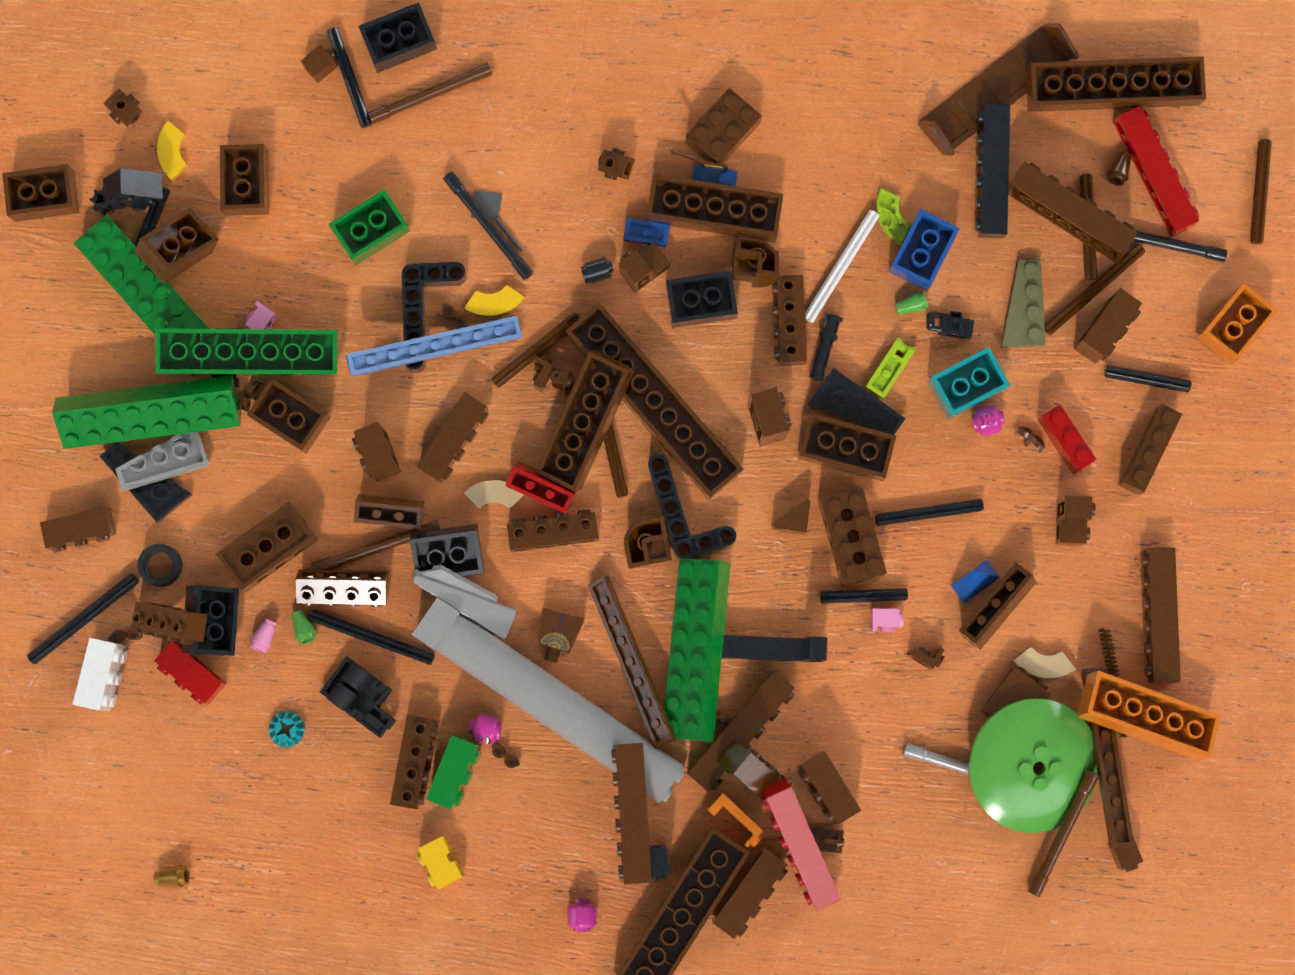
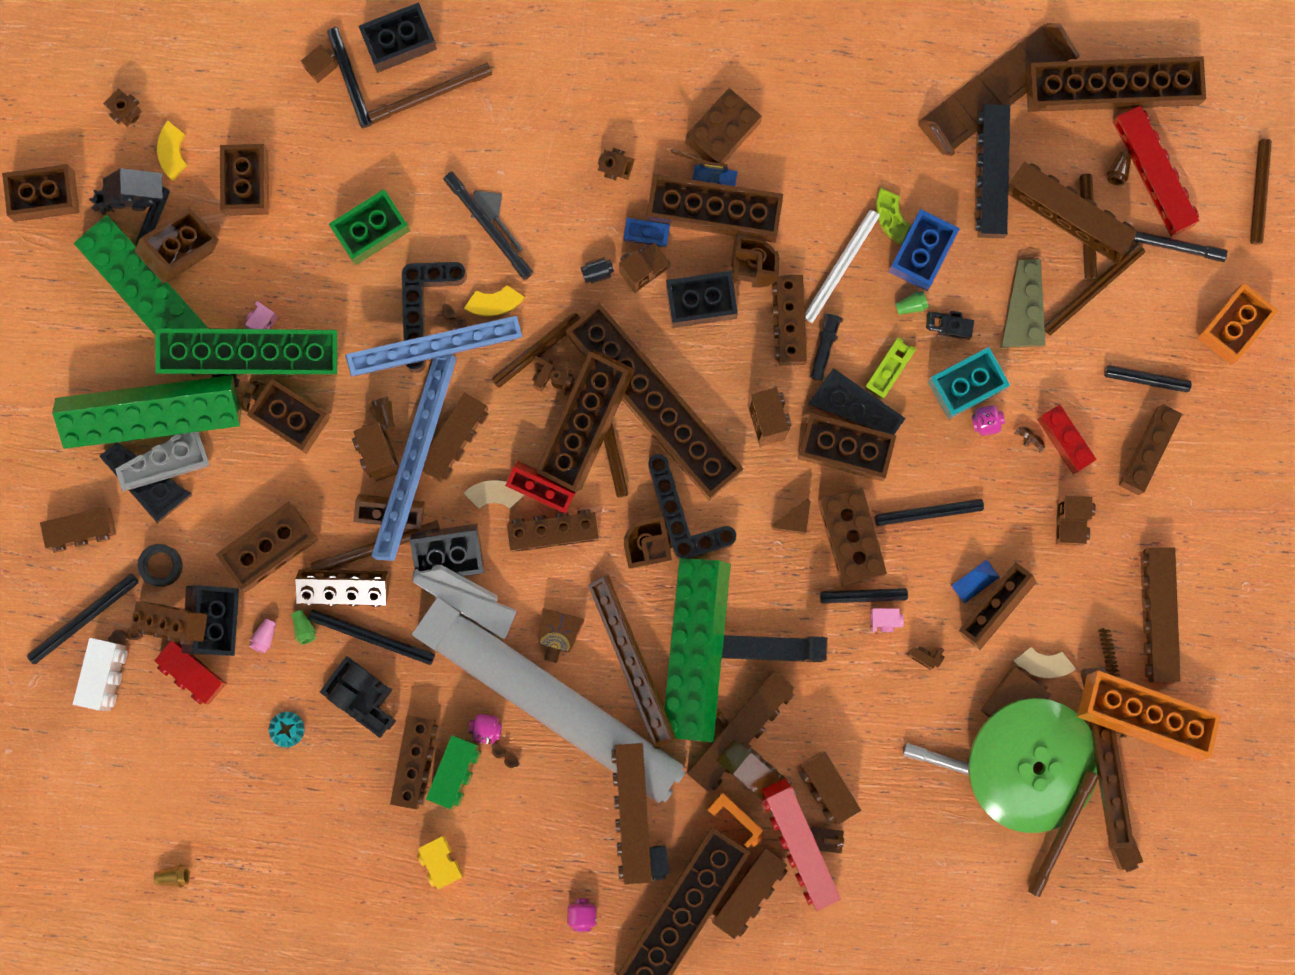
(383, 411): none -> reddish brown cone
(414, 458): none -> medium blue plate
(1109, 326): reddish brown brick -> none

